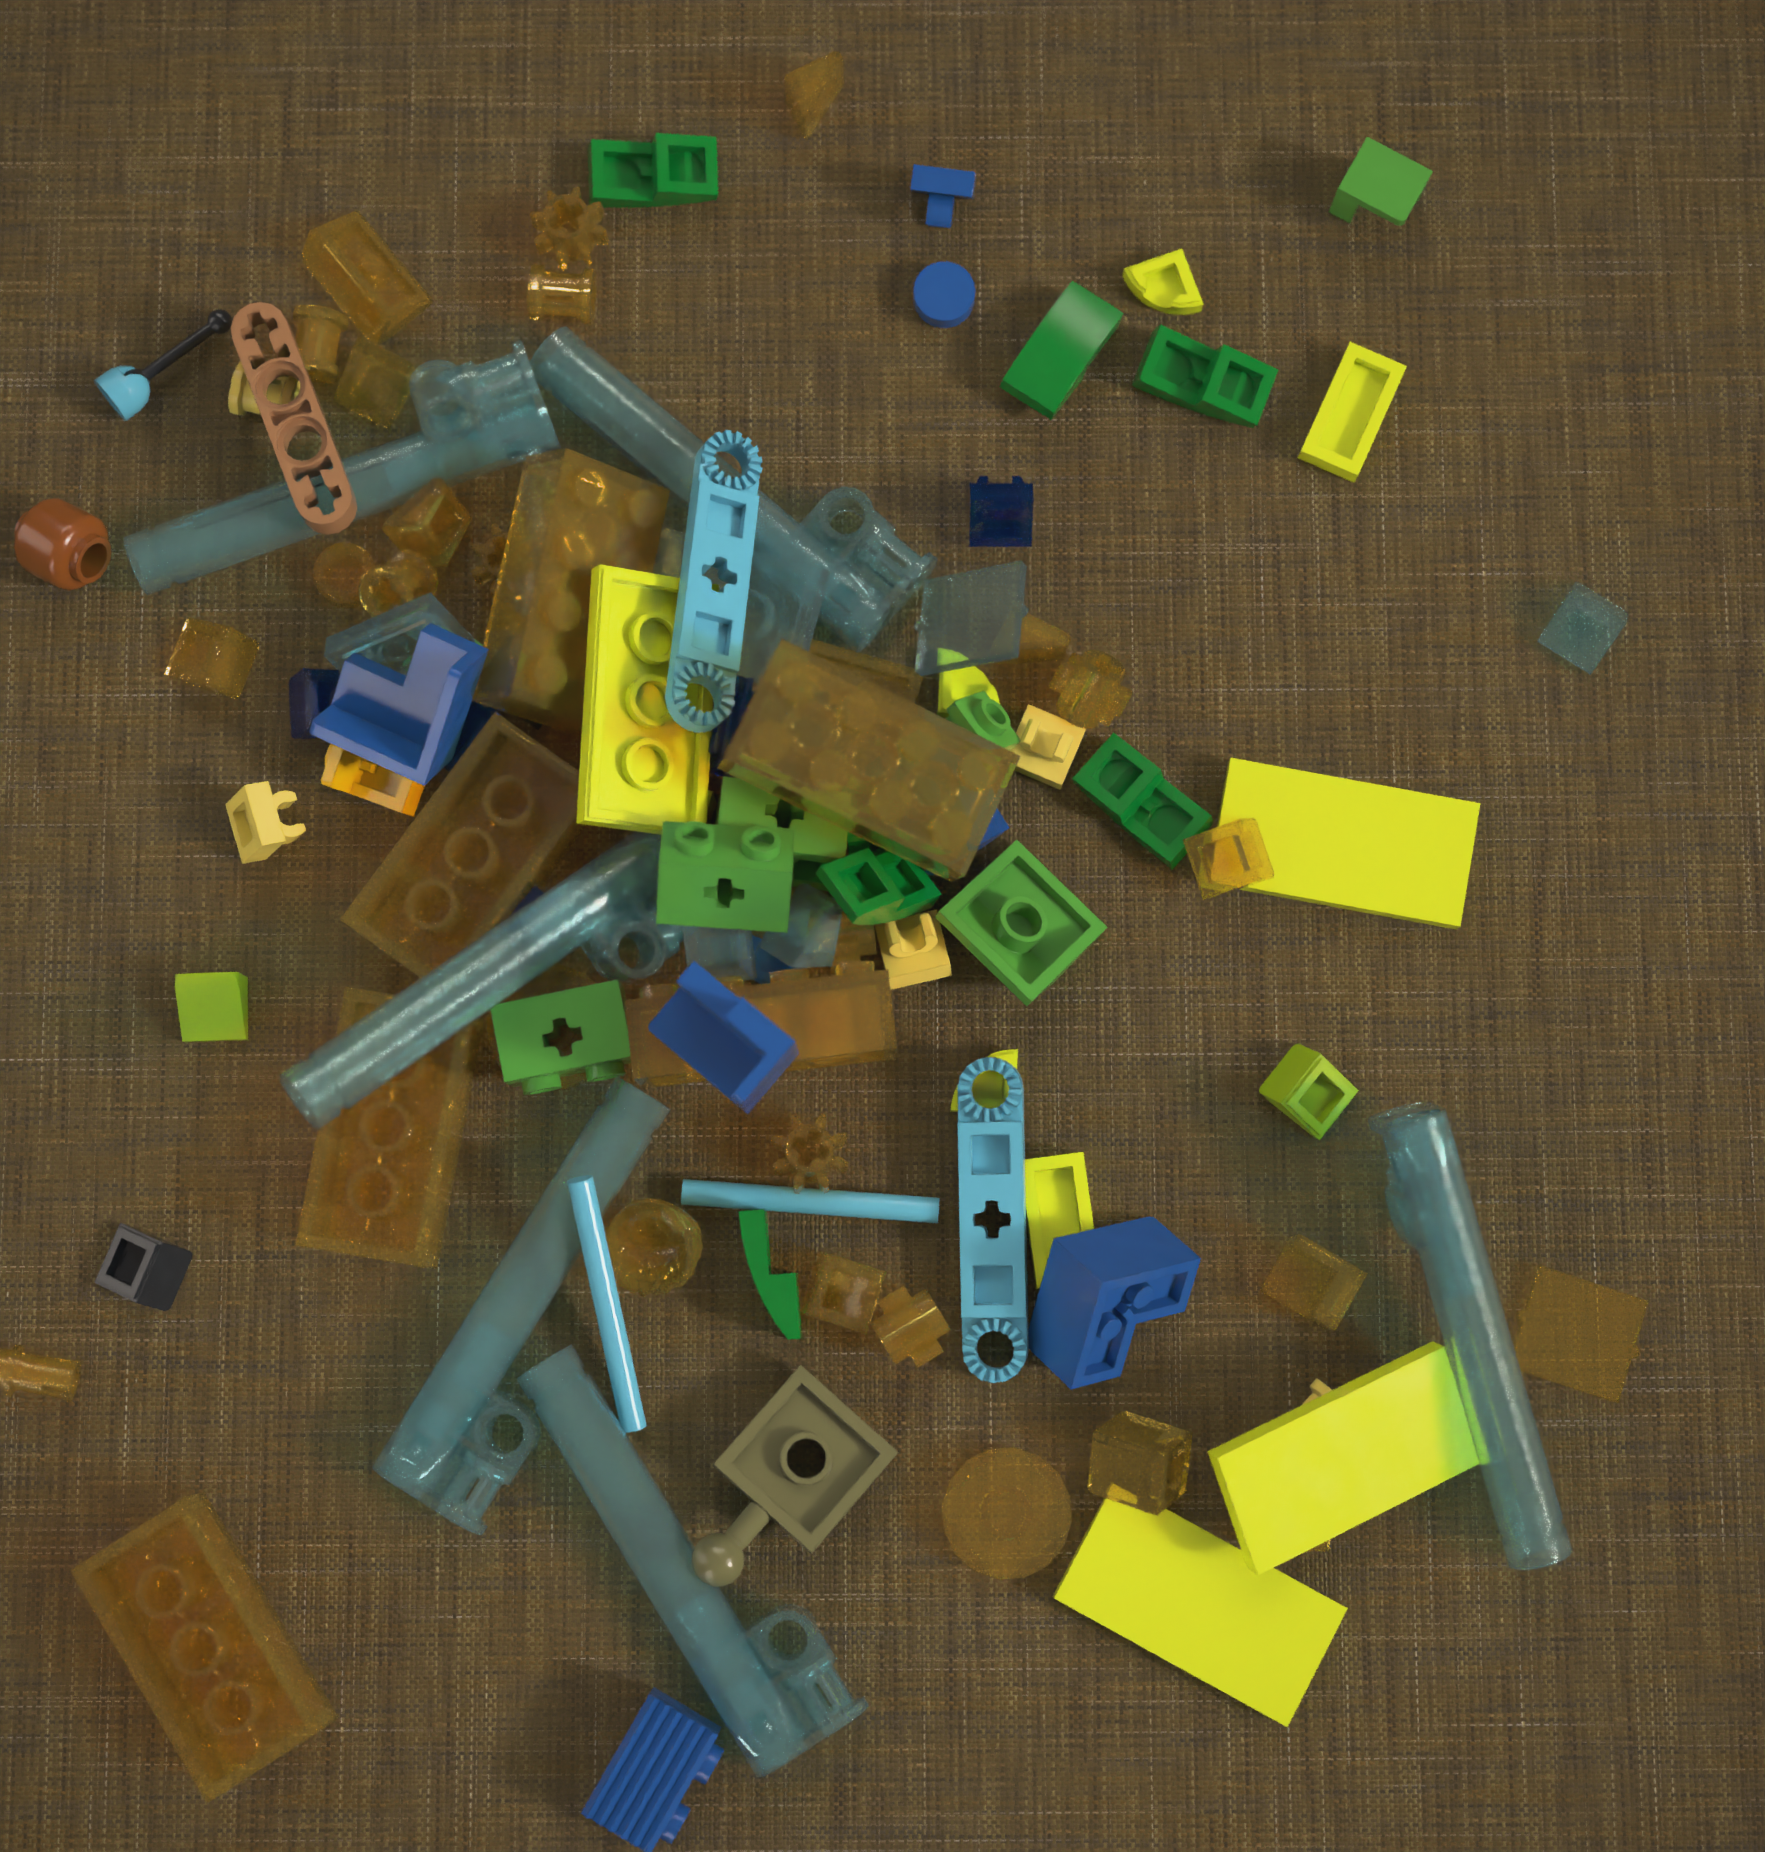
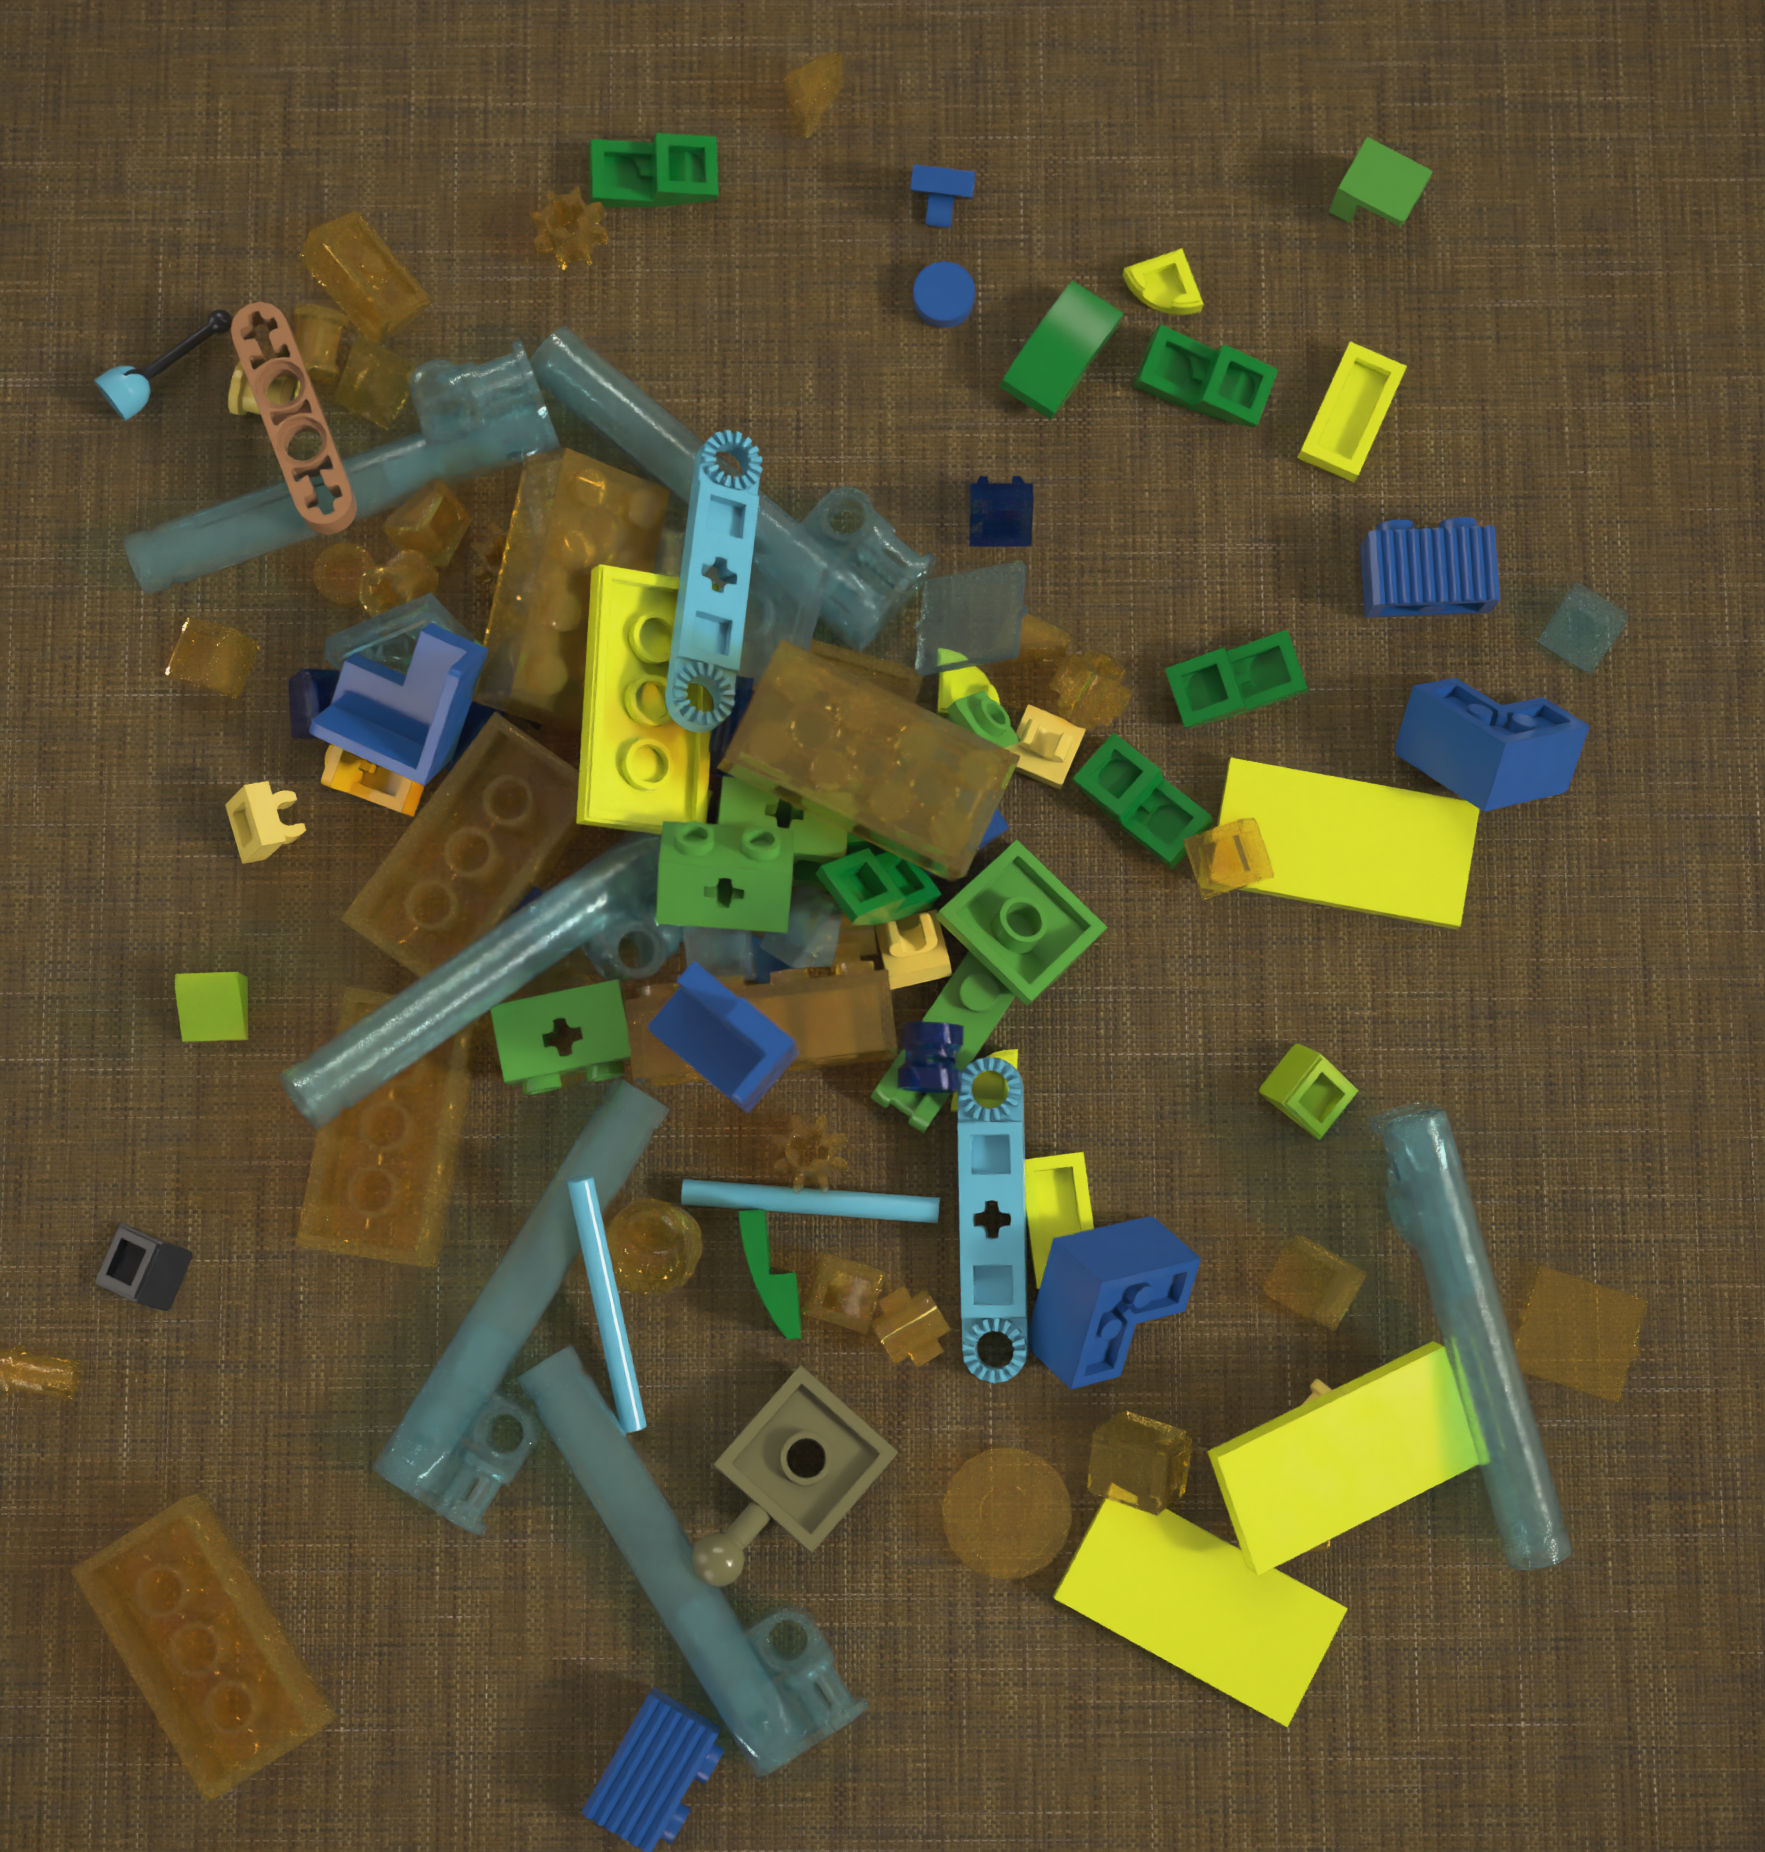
(62, 544): dark orange head -> none
(562, 294): clear yellow bush -> none
(930, 1042): none -> clear blue wheel
(969, 999): none -> bright green plate
(1236, 680): none -> green slope
(1429, 569): none -> blue brick
(1487, 749): none -> blue panel

